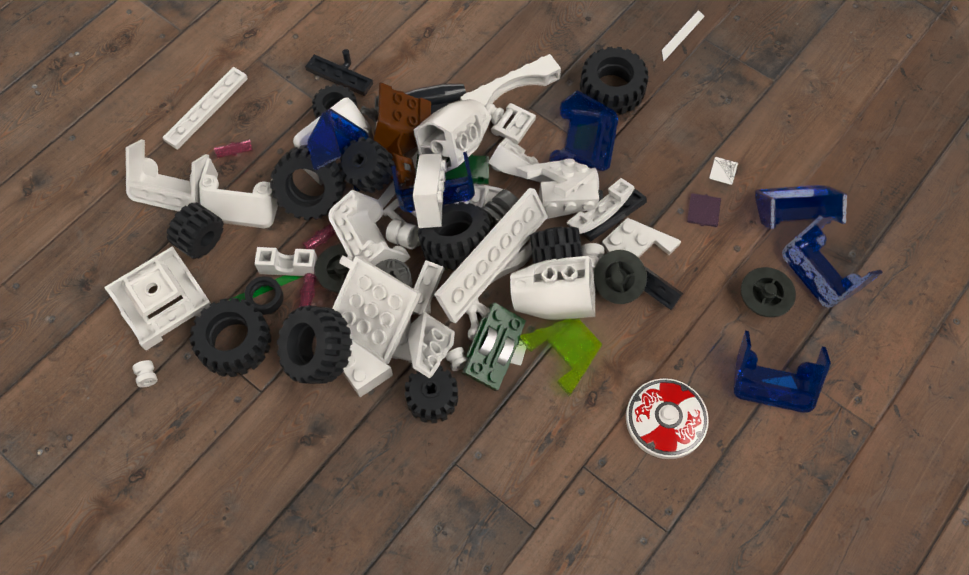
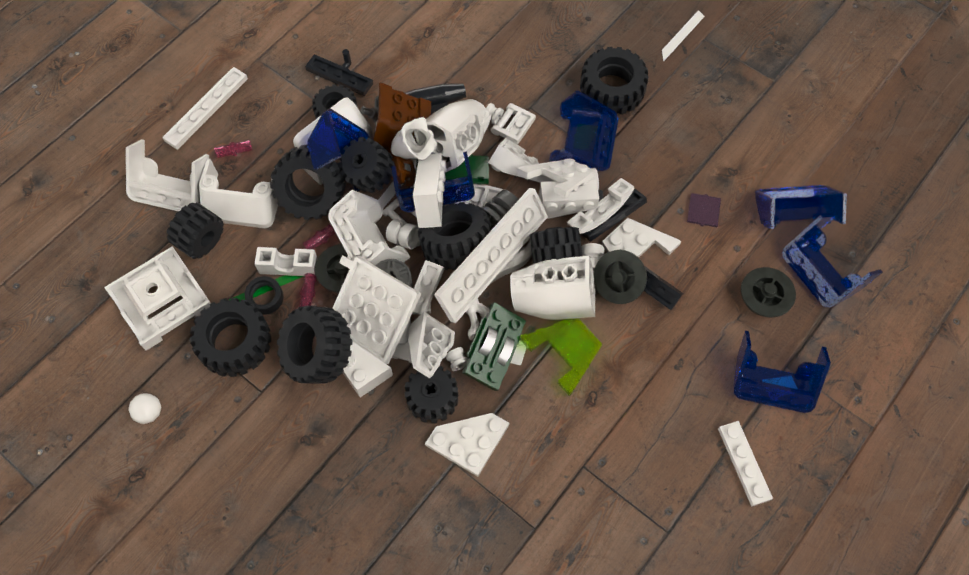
(144, 373): white wheel -> none
(144, 408): none -> white hair
(405, 144): none -> white piece
(468, 441): none -> white plate
(540, 72): white arch -> none
(667, 418): dish -> none
(723, 170): white sticker -> none
(745, 463): none -> white plate

